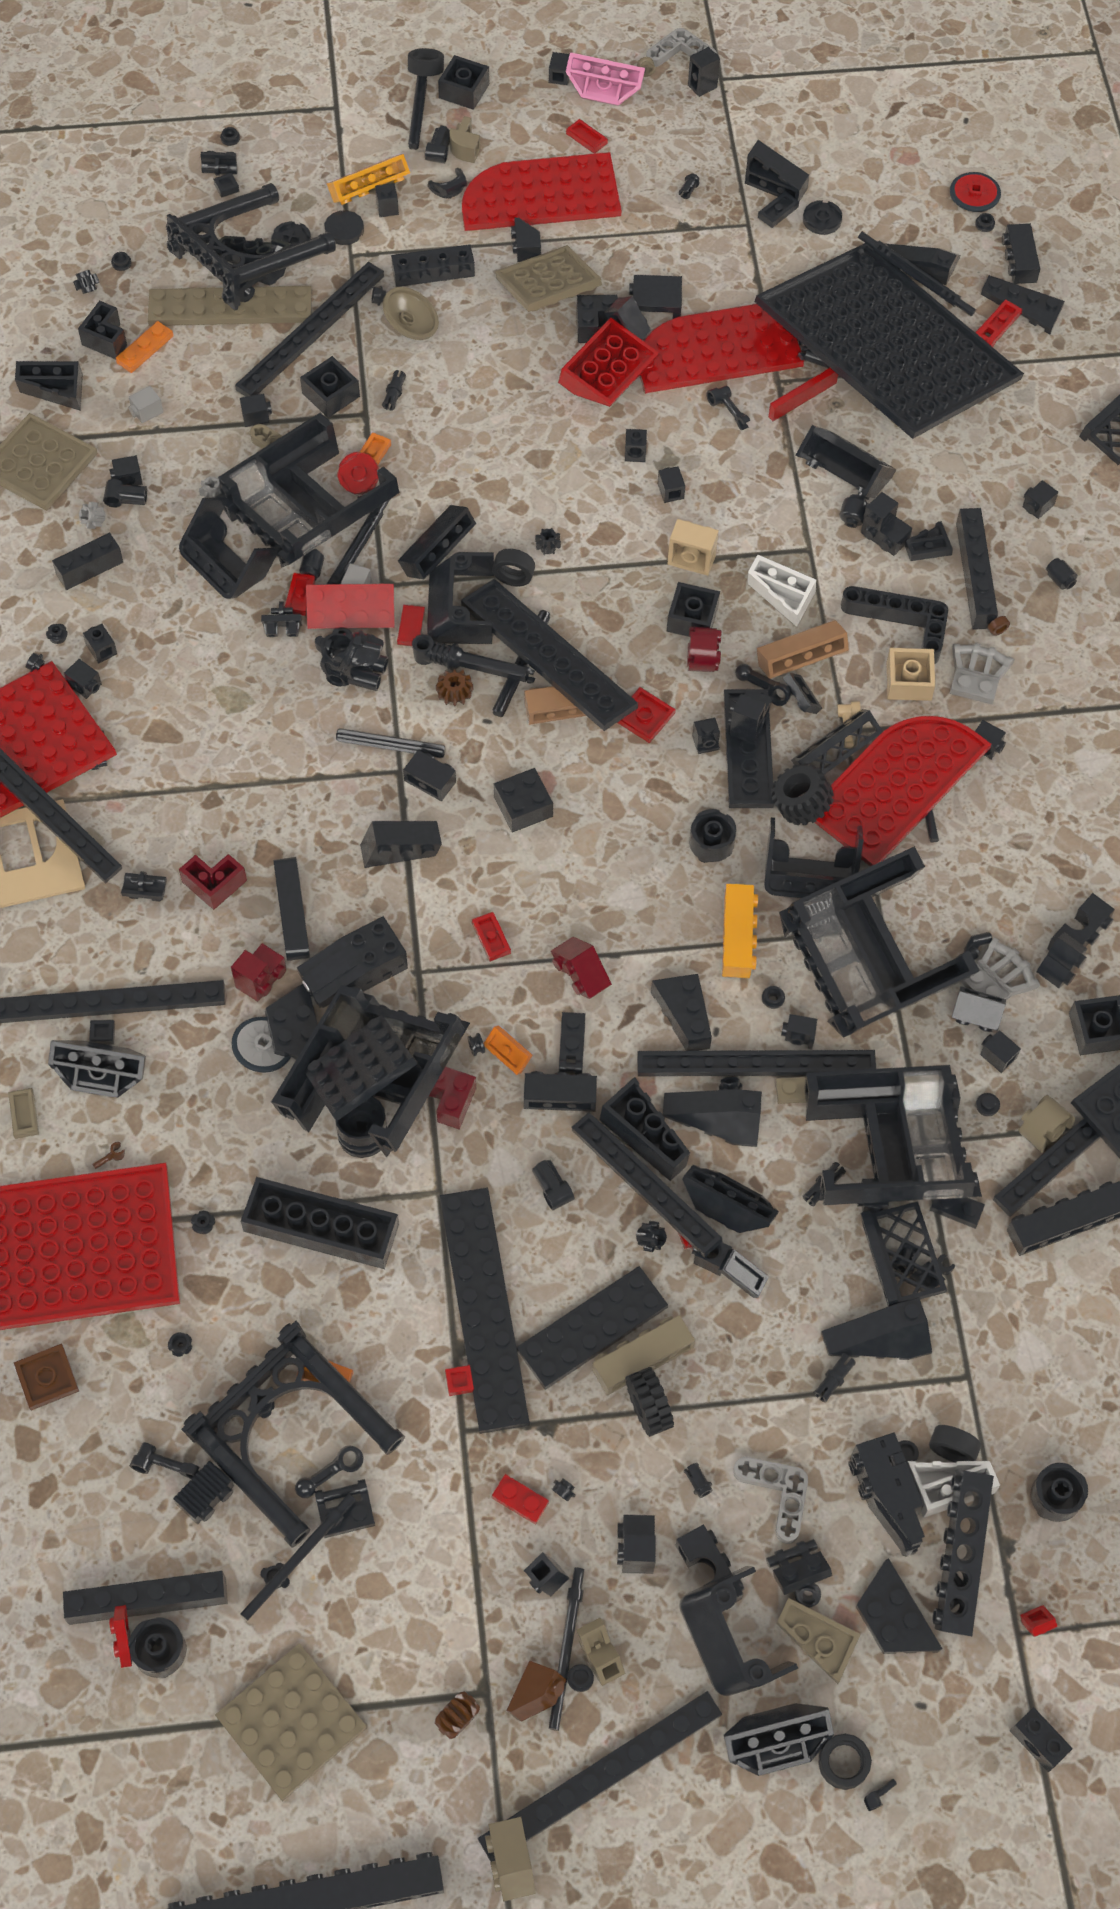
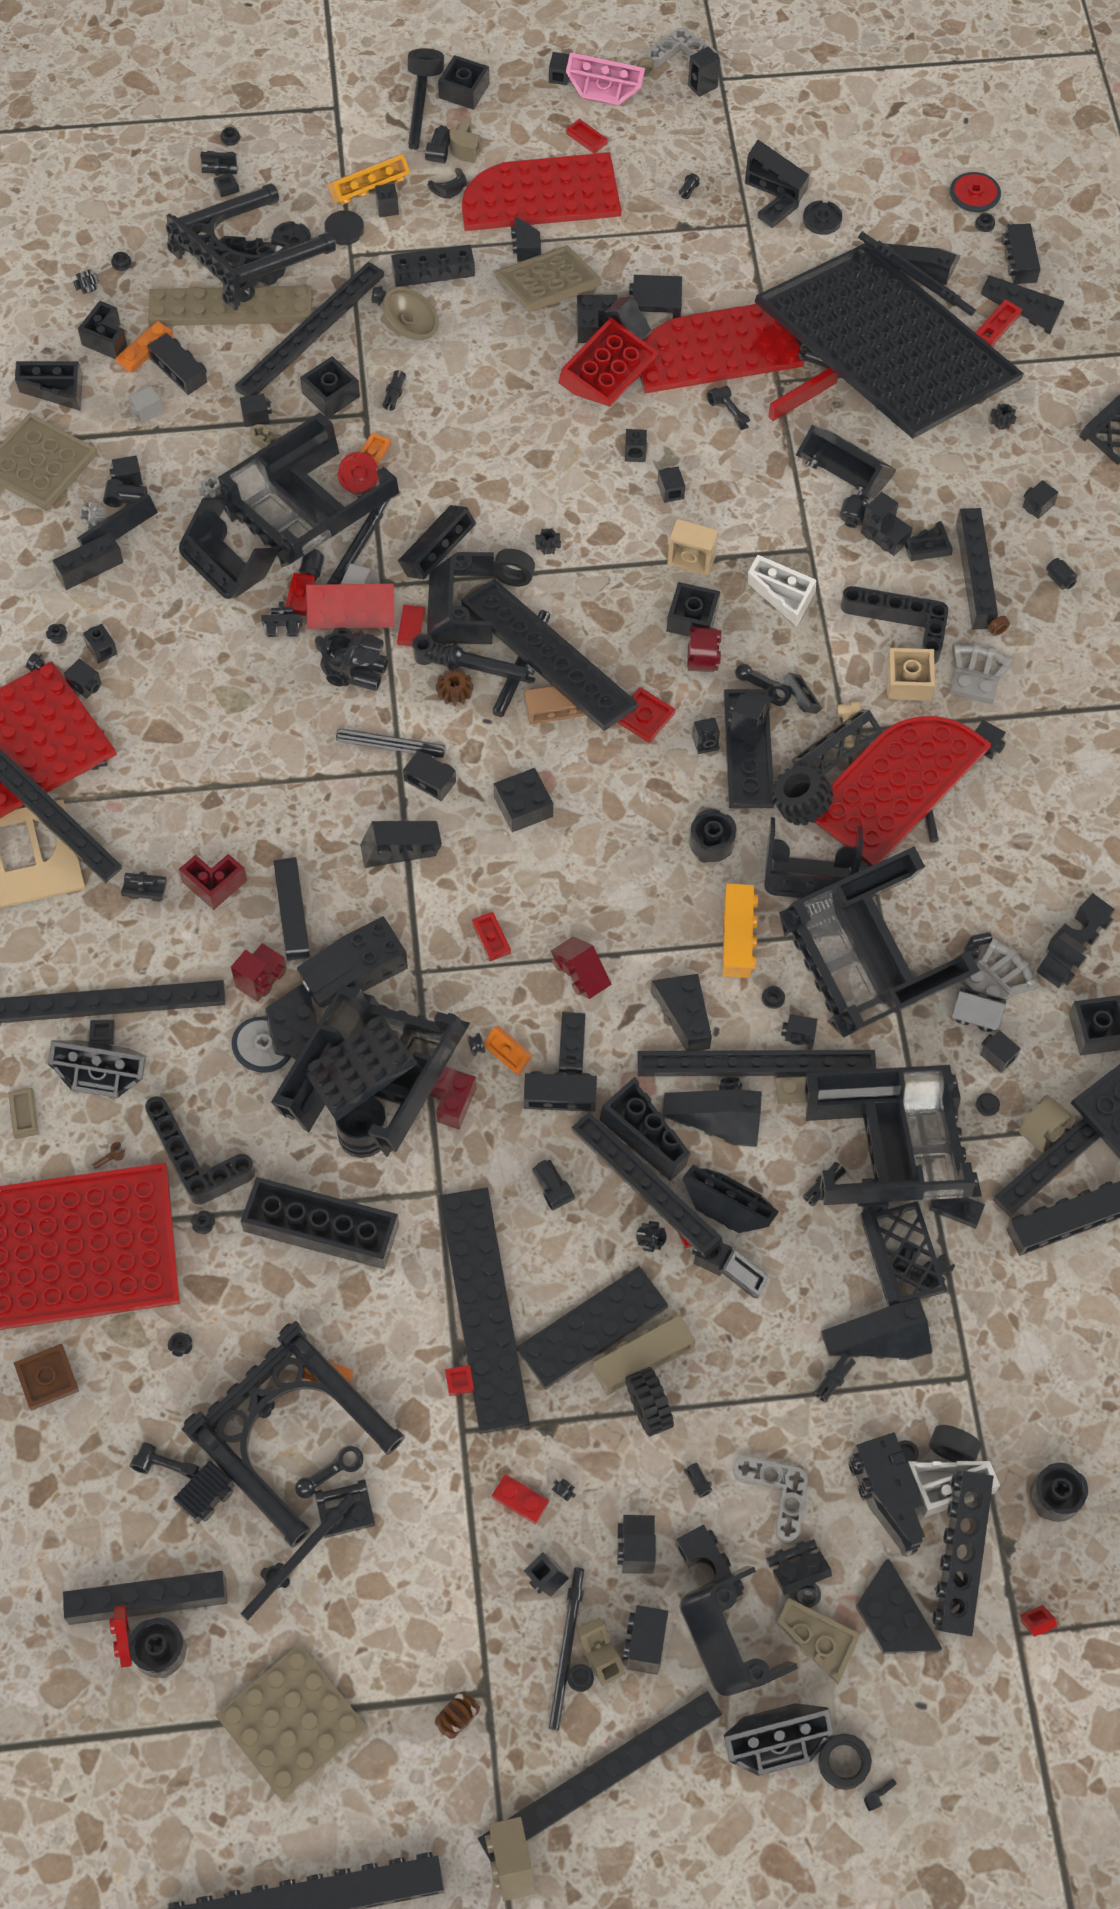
(122, 521): none -> black tile
(177, 363): none -> black brick
(186, 1159): none -> black beam
(536, 1691): reddish brown slope -> none
(647, 1639): none -> black brick
(802, 649): medium nougat brick -> none
(1003, 416): none -> black gear
(1041, 1739): black brick -> none

